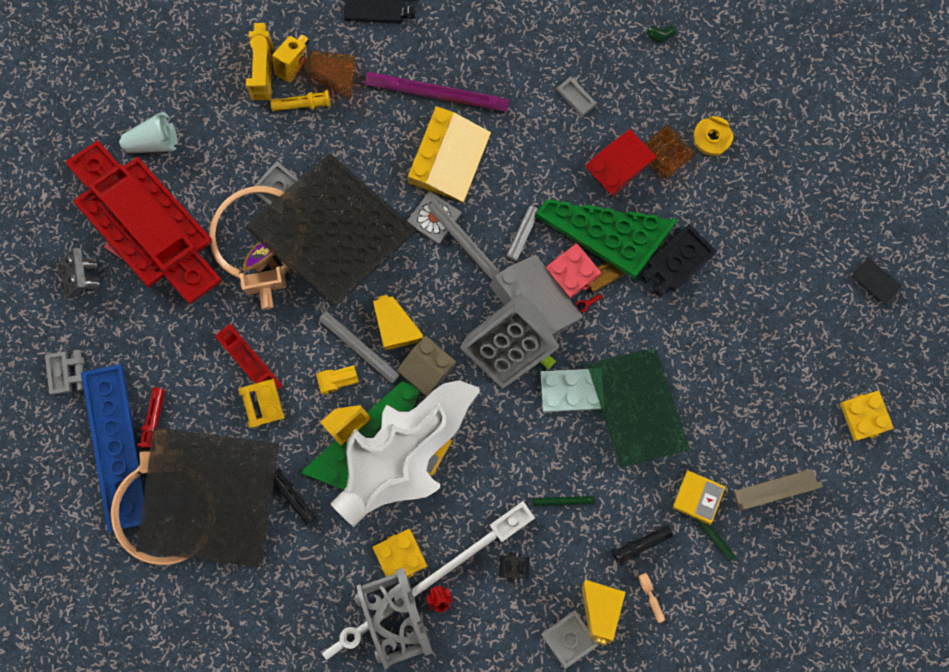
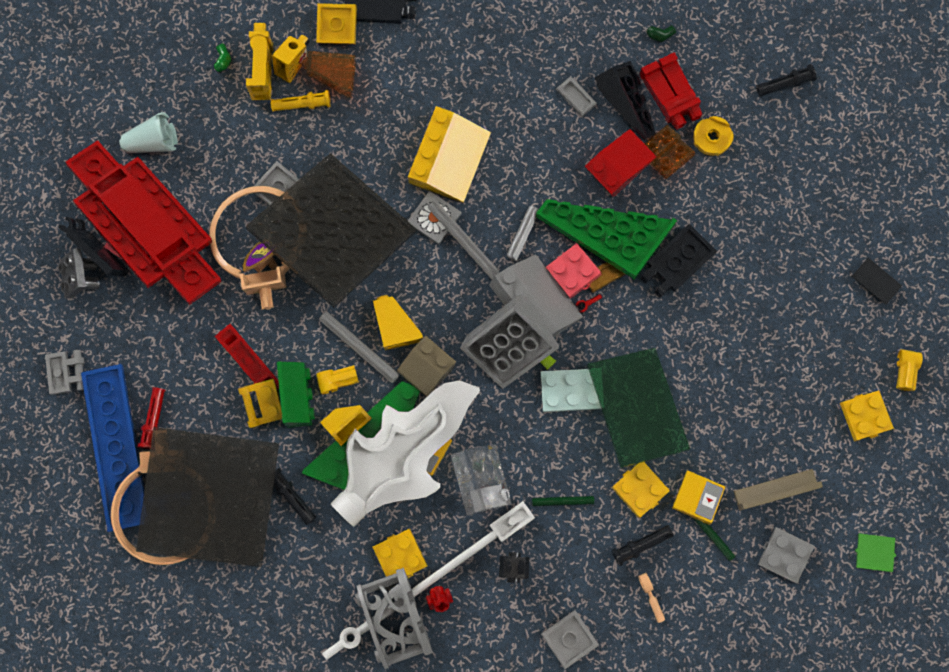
(94, 248): none -> black tile
(224, 58): none -> green arm
(295, 394): none -> green slope
(336, 23): none -> yellow plate
(436, 91): magenta piece -> none
(481, 479): none -> clear piece
(602, 610): yellow slope -> none
(621, 90): none -> black wedge
(640, 489): none -> yellow plate
(671, 90): none -> red hips
(786, 555): none -> light grey plate
(795, 78): none -> black pin
(875, 552): none -> bright green piece
(908, 365): none -> yellow piece

